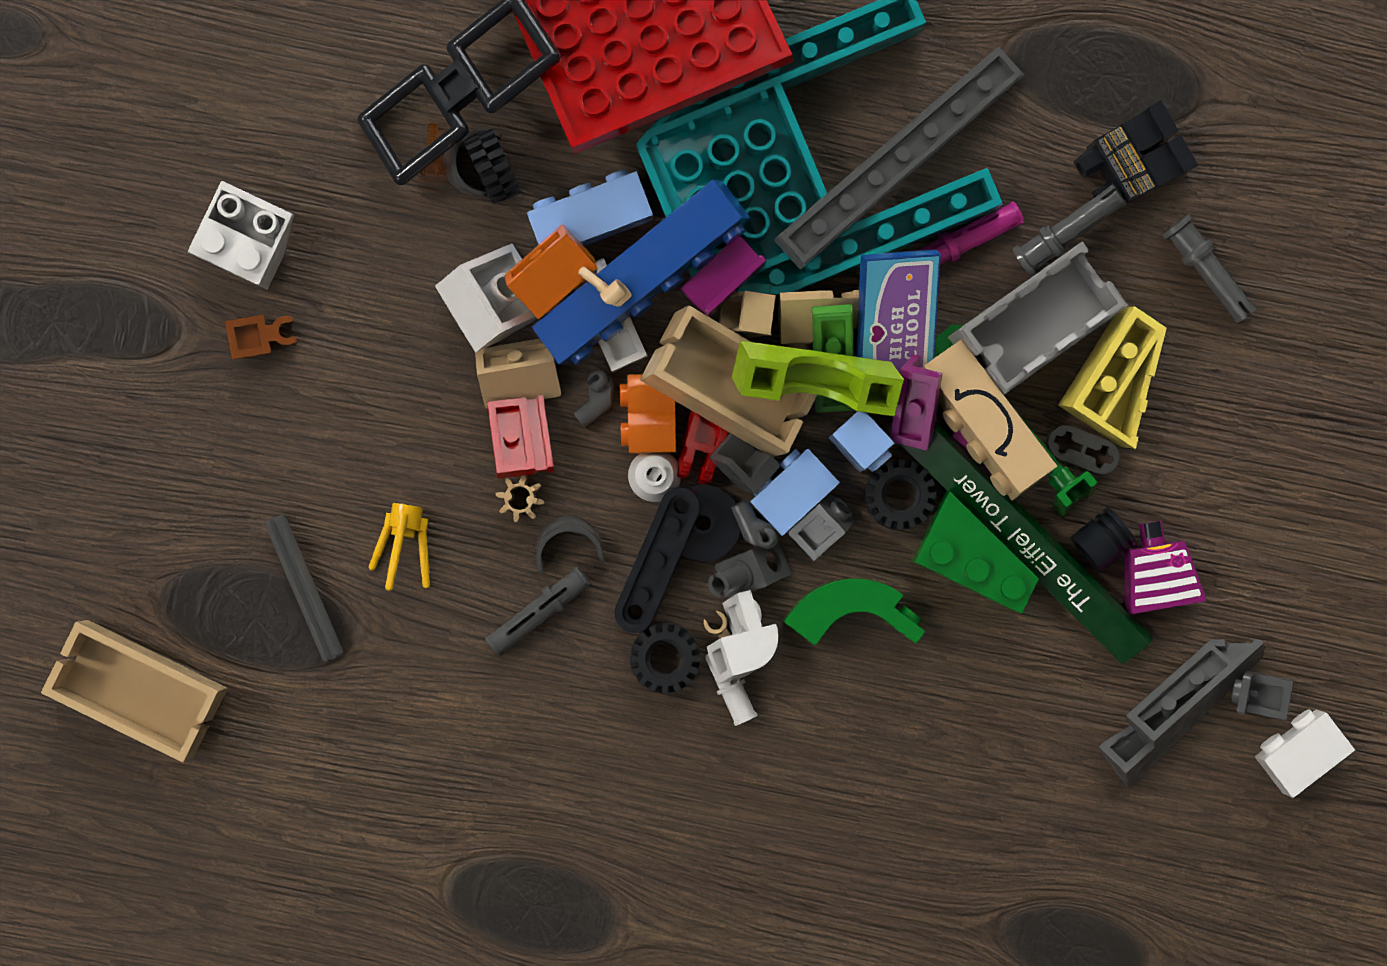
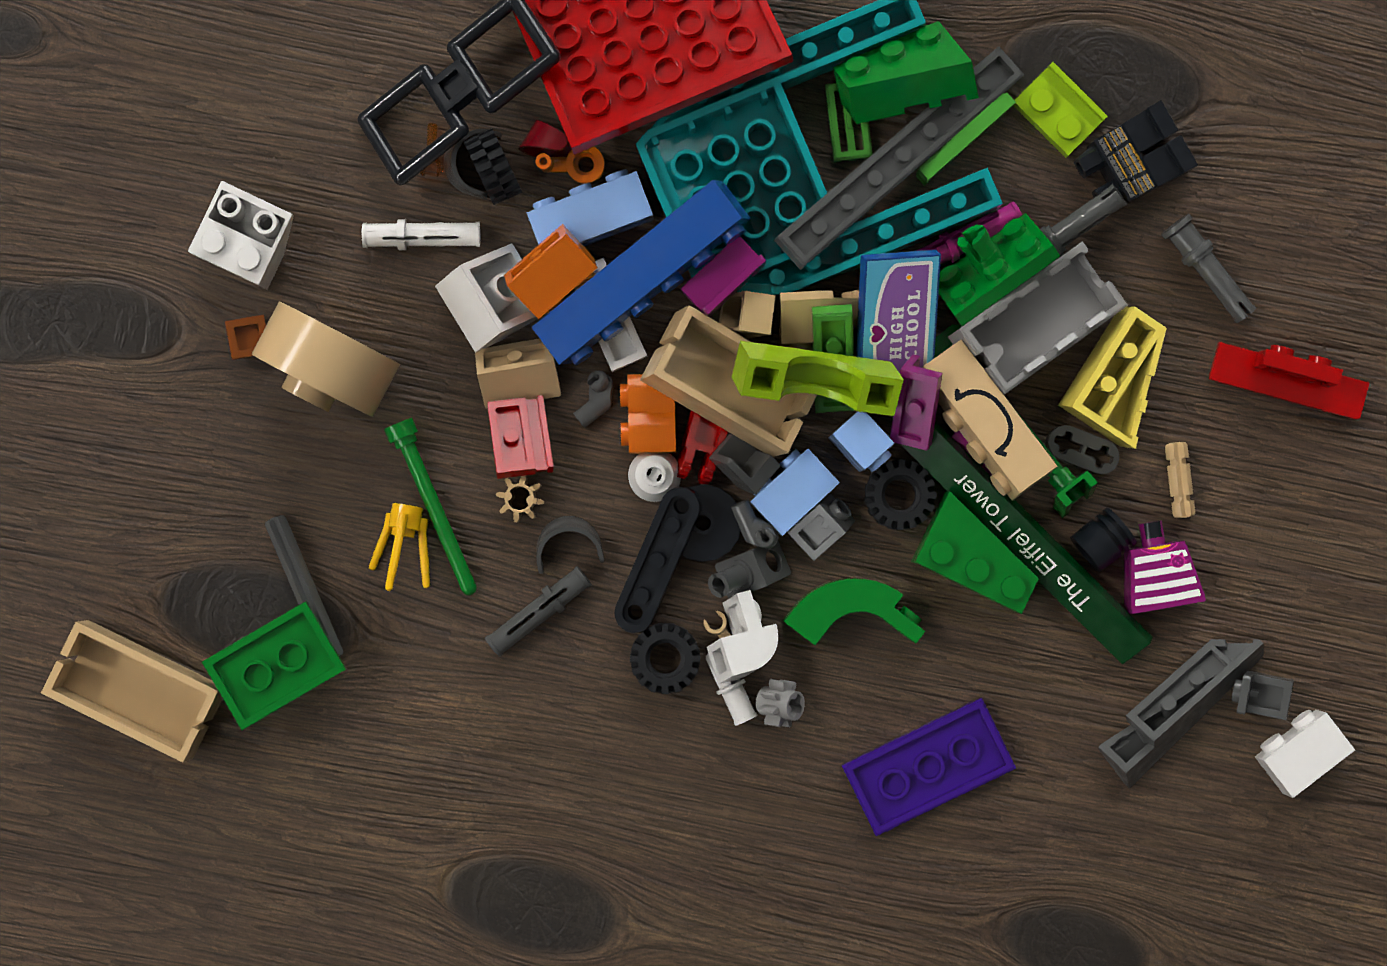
(274, 665): none -> green plate
(324, 362): none -> tan piece
(404, 438): none -> green piece
(420, 234): none -> white pin
(545, 139): none -> dark red helmet
(571, 165): none -> orange plate
(614, 294): tan hand -> none
(780, 703): none -> light grey gear
(852, 154): none -> bright green tile
(904, 74): none -> green wedge
(928, 766): none -> dark purple tile
(965, 138): none -> bright green tile
(993, 266): none -> green plate
(1059, 110): none -> lime plate
(1180, 480): none -> tan axle
(1290, 378): none -> red bracket

